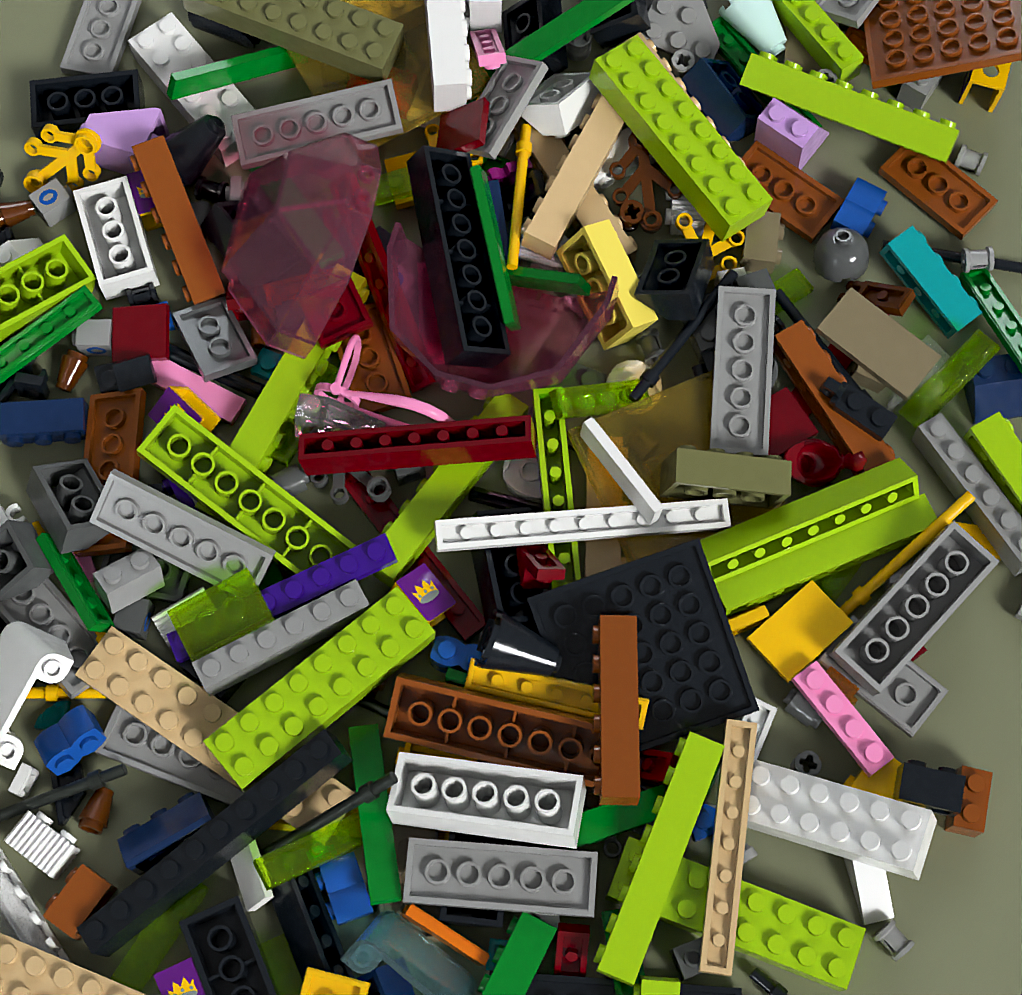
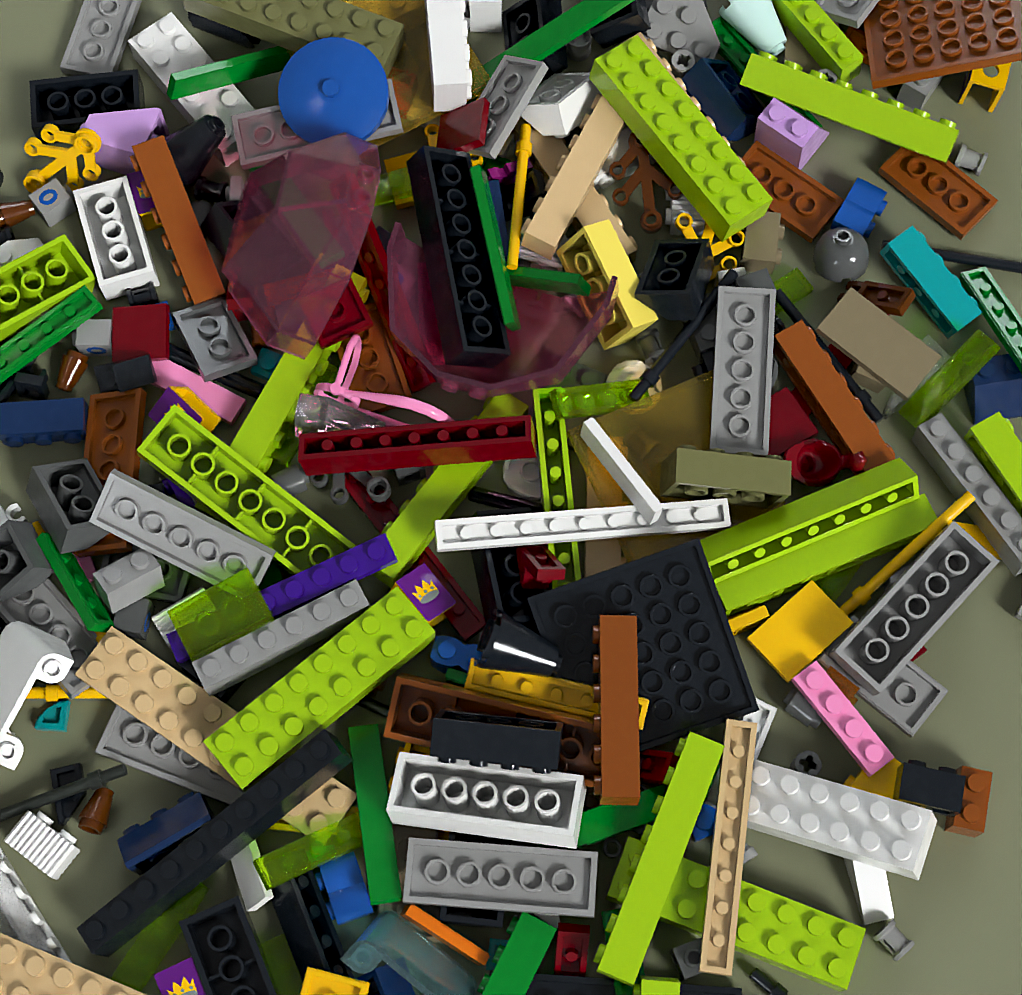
(24, 781): white tile -> none
(69, 740): blue brick -> none
(78, 900): dark orange brick -> none
(333, 90): none -> blue dish
(366, 793): pearl dark grey bar -> none
(487, 48): bright pink plate -> none
(496, 740): none -> black brick
(635, 209): reddish brown bush -> none
(858, 408): black hinge -> none
(977, 259): light grey bush -> none

